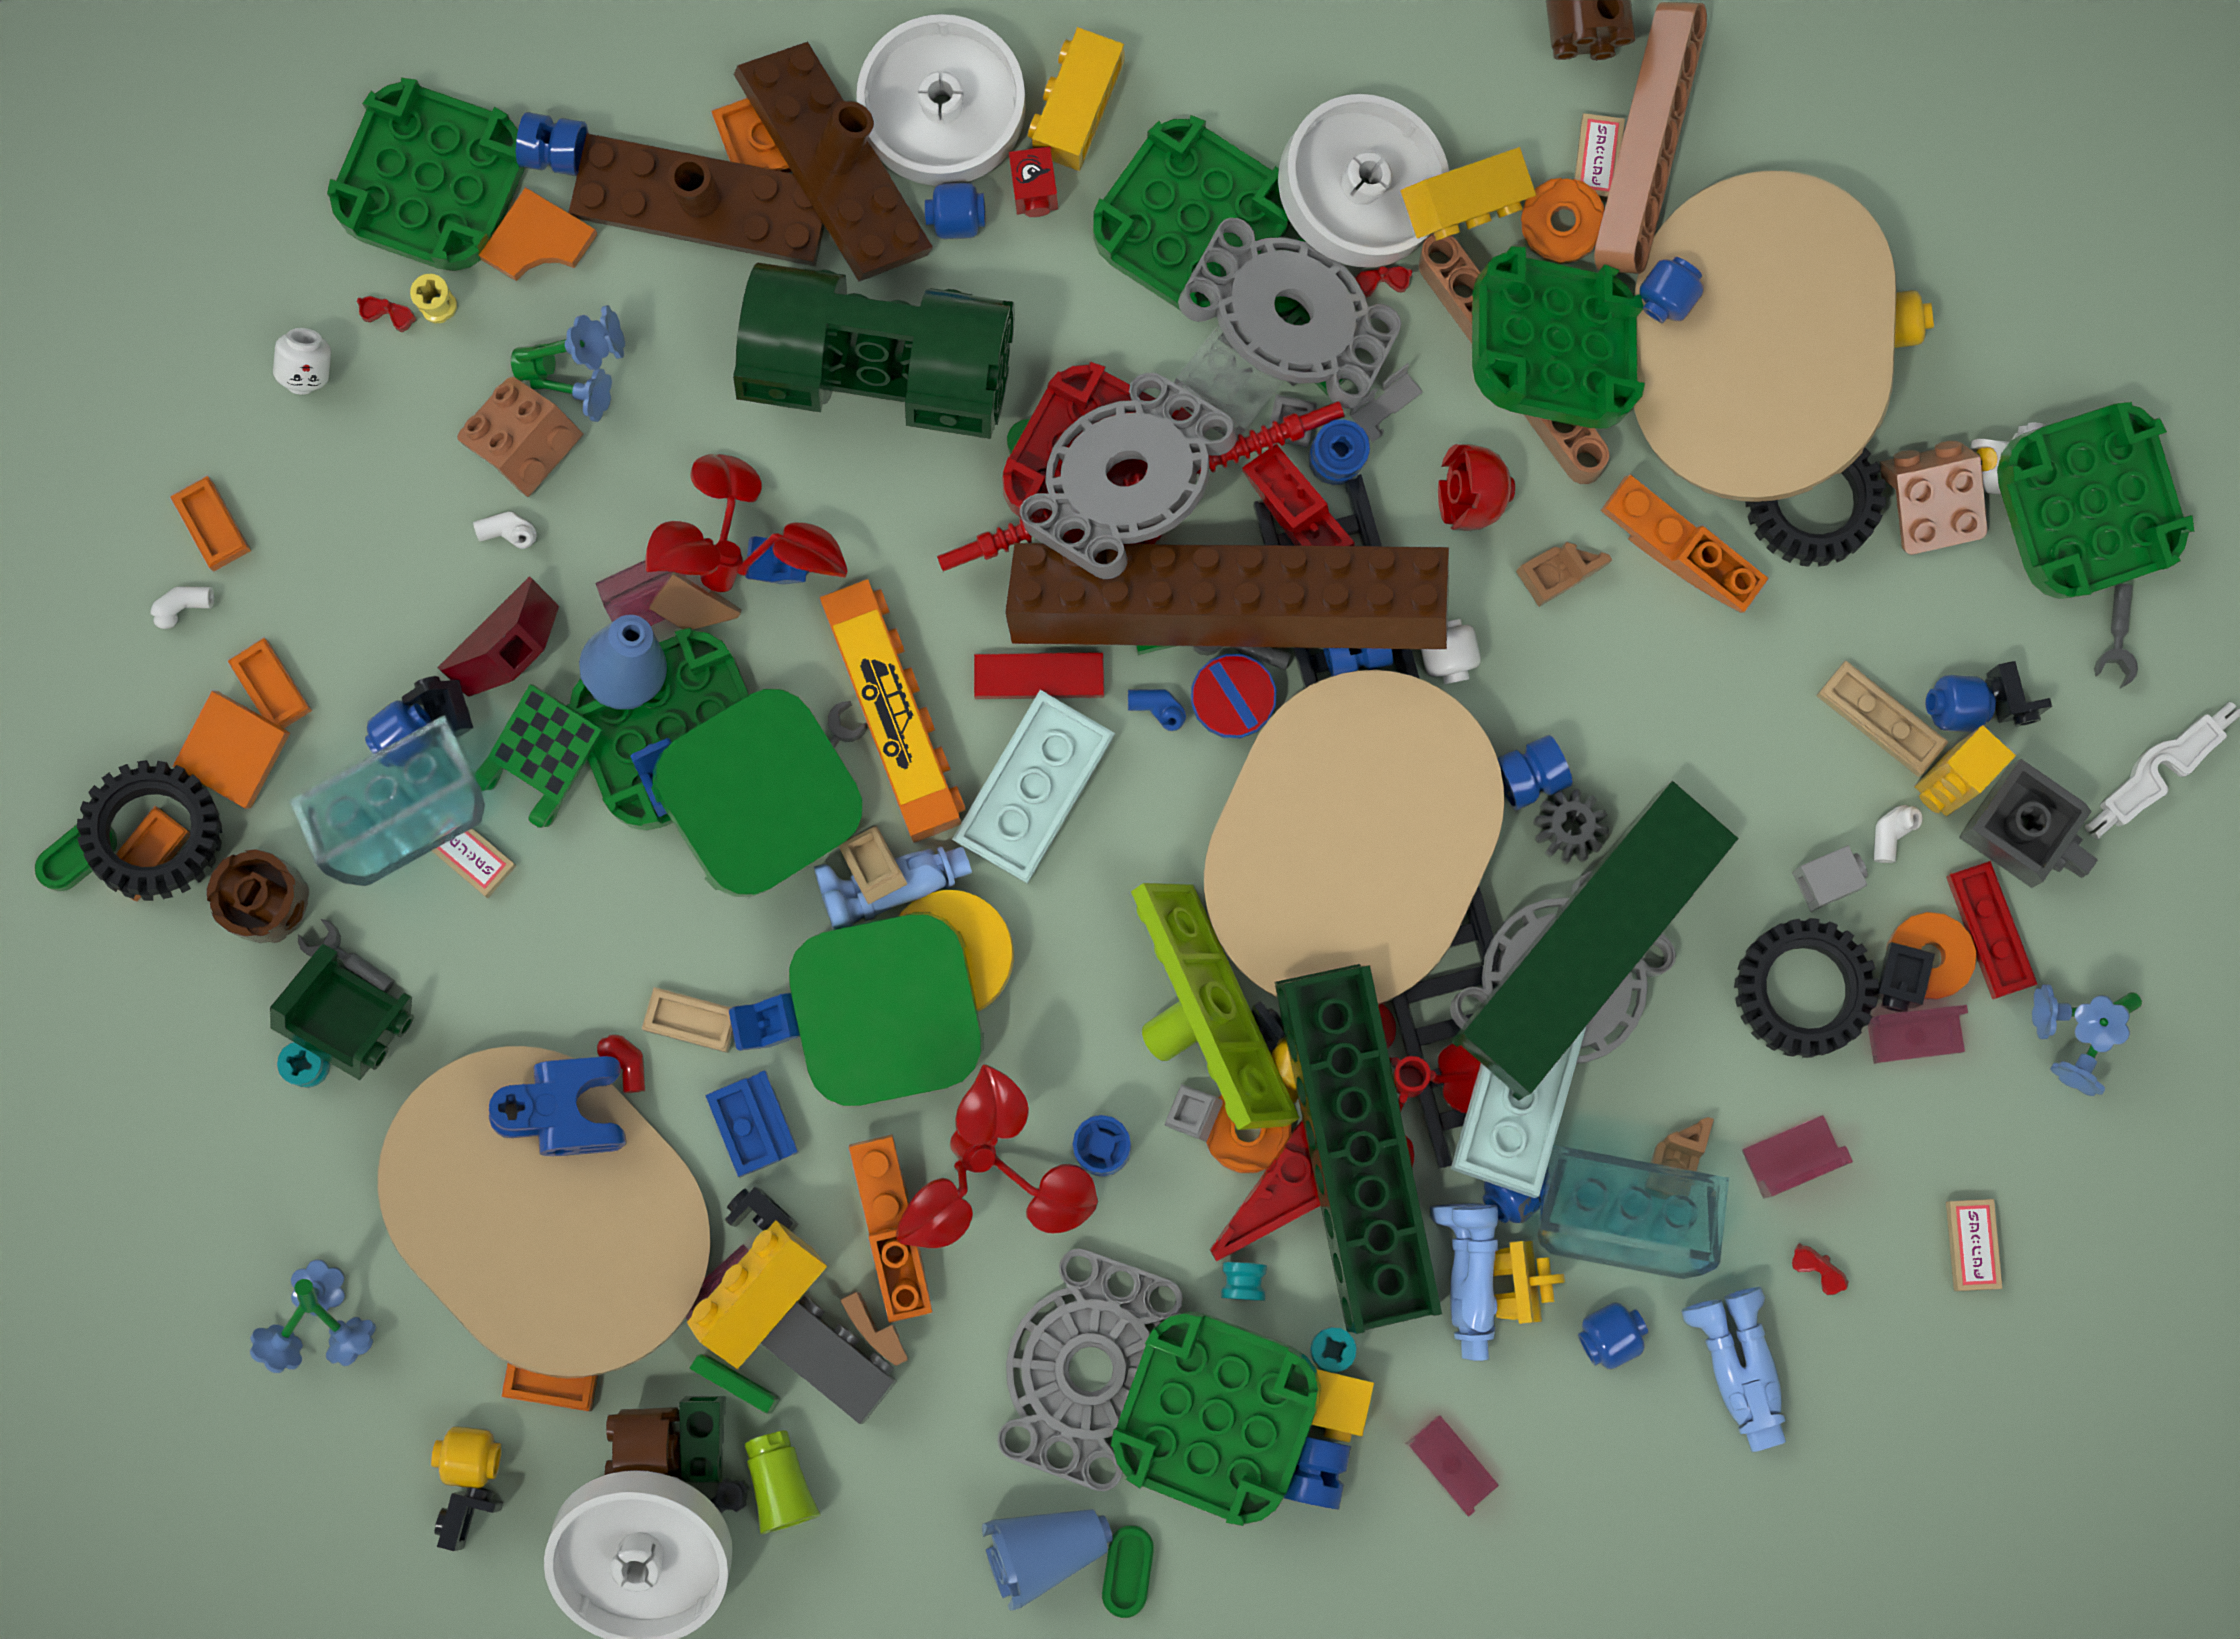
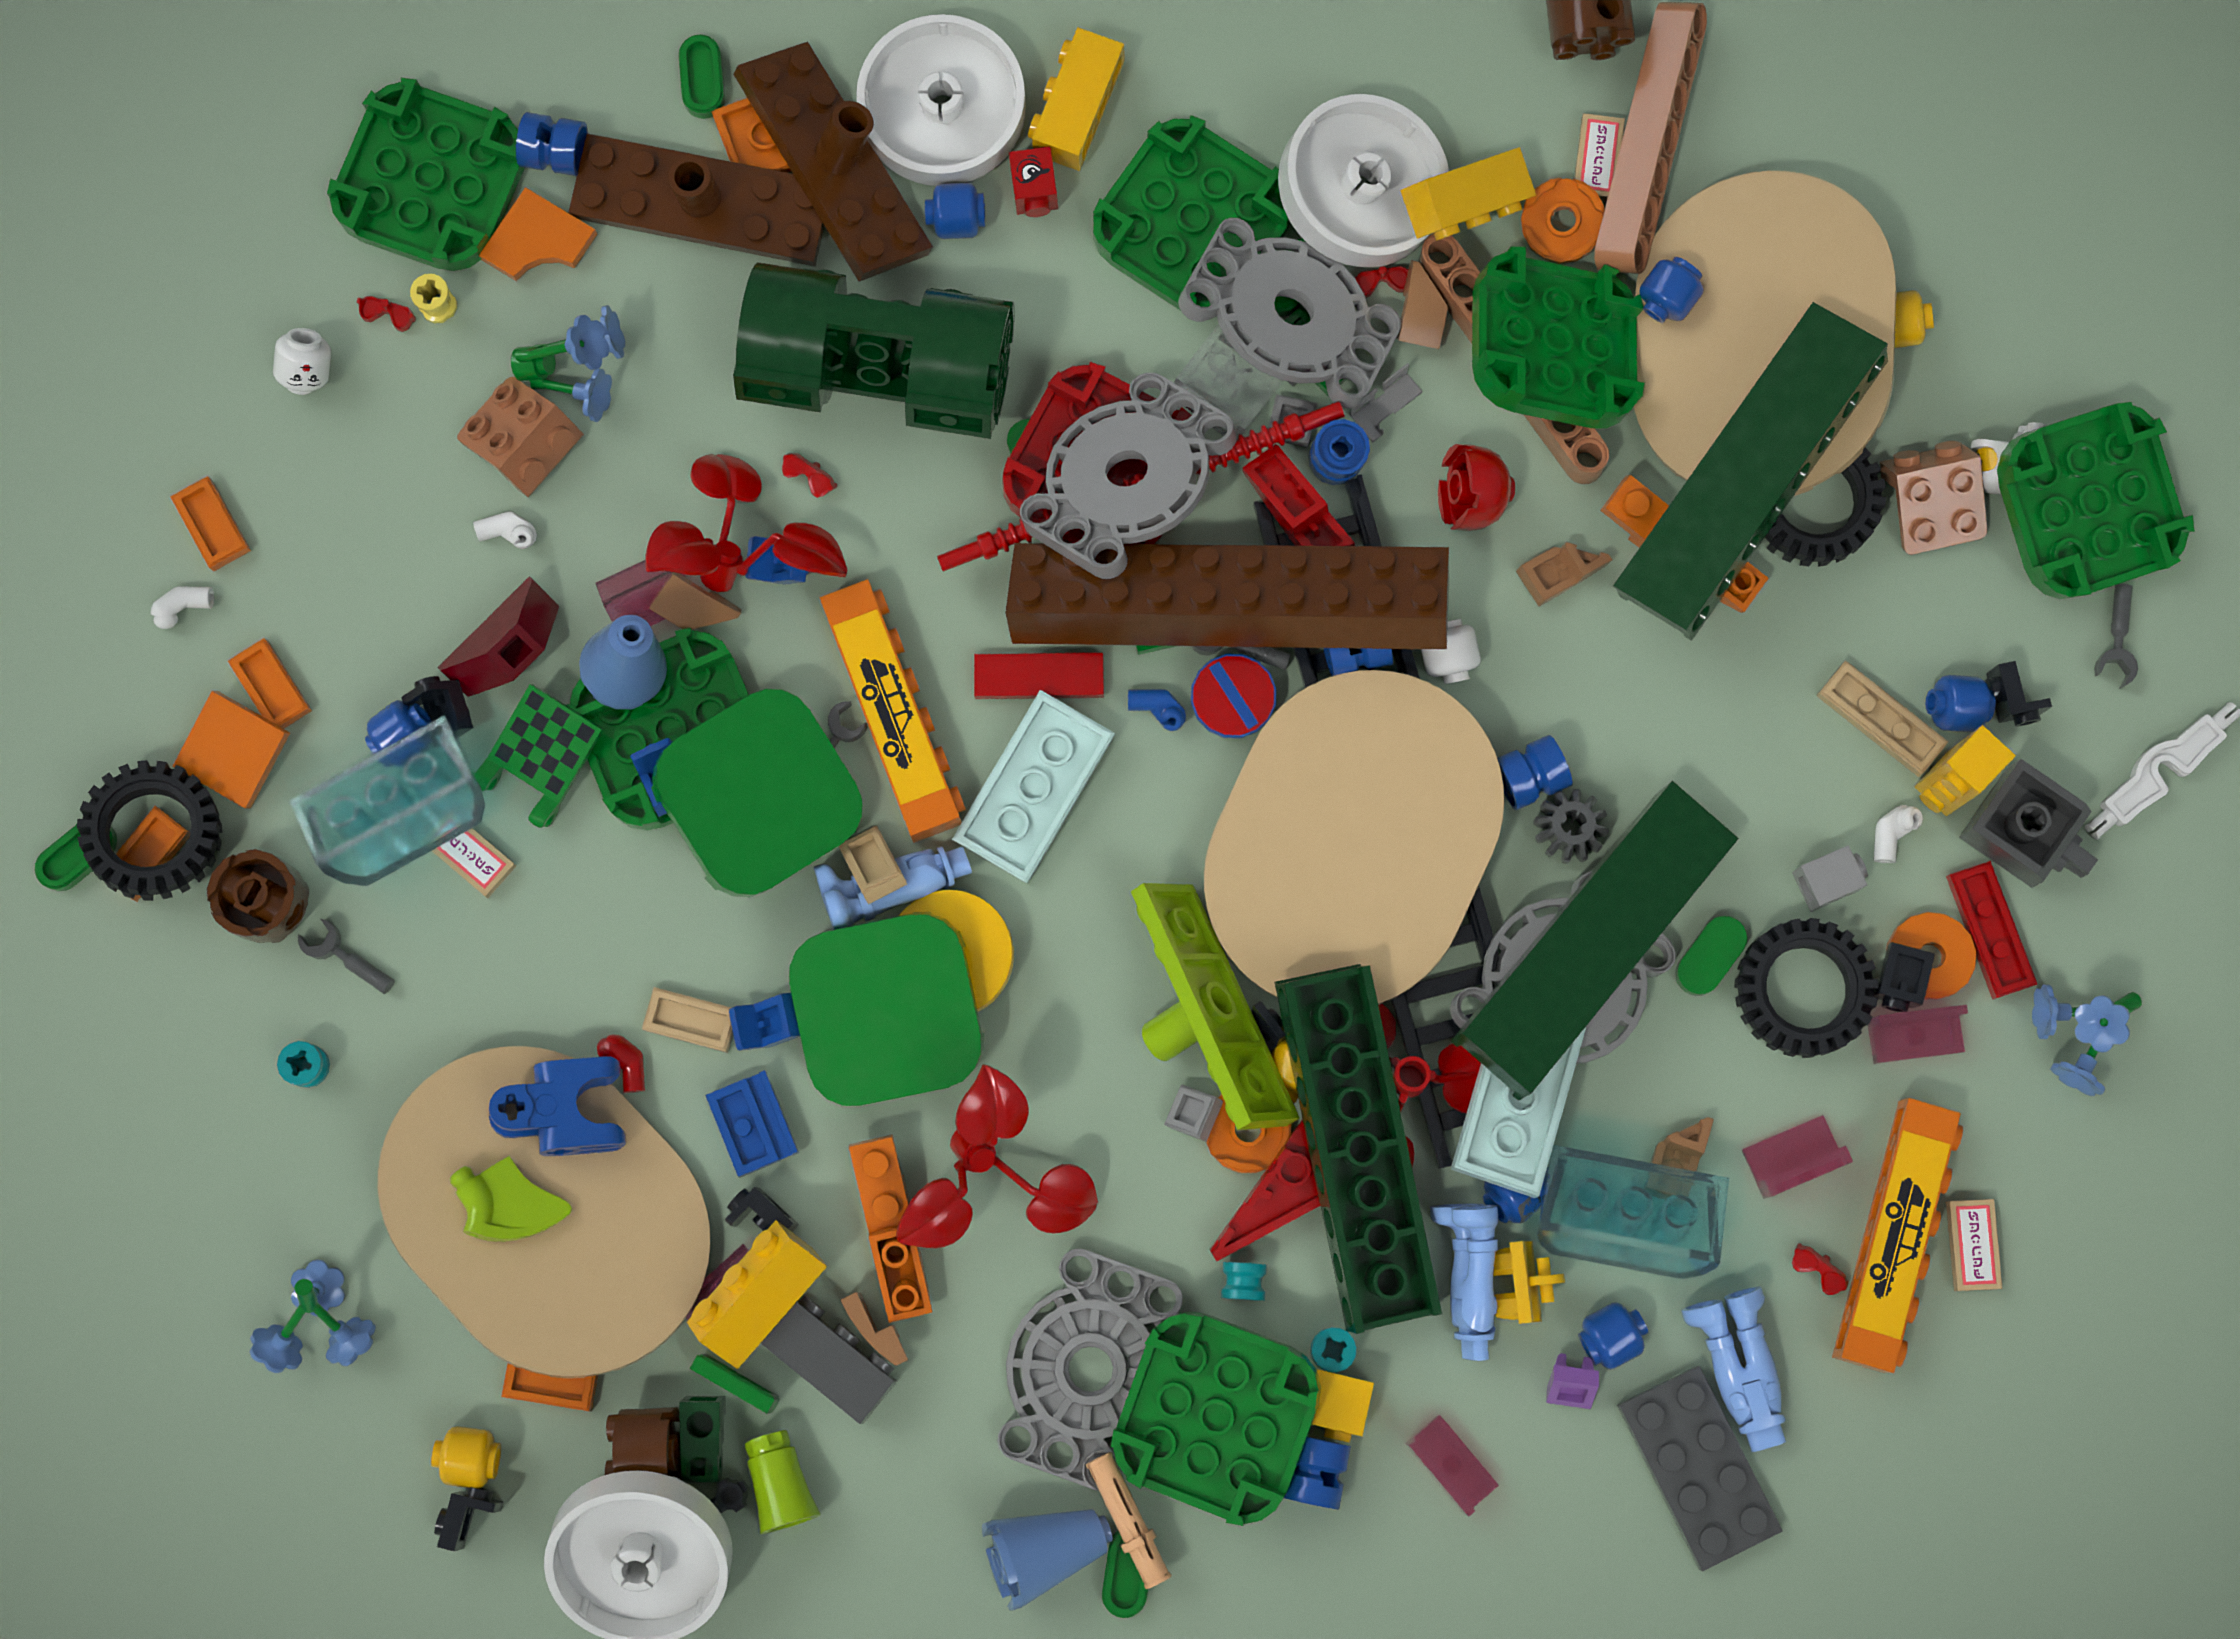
(340, 1015): dark green panel -> none
(505, 1203): none -> lime arm
(701, 76): none -> green tile
(818, 480): none -> red piece
(1102, 1145): blue wheel -> none
(1128, 1520): none -> light nougat pin
(1422, 311): none -> medium nougat slope
(1572, 1385): none -> medium lavender tile
(1699, 1468): none -> dark grey plate
(1711, 955): none -> green tile
(1753, 470): none -> dark green tile
(1897, 1236): none -> brick

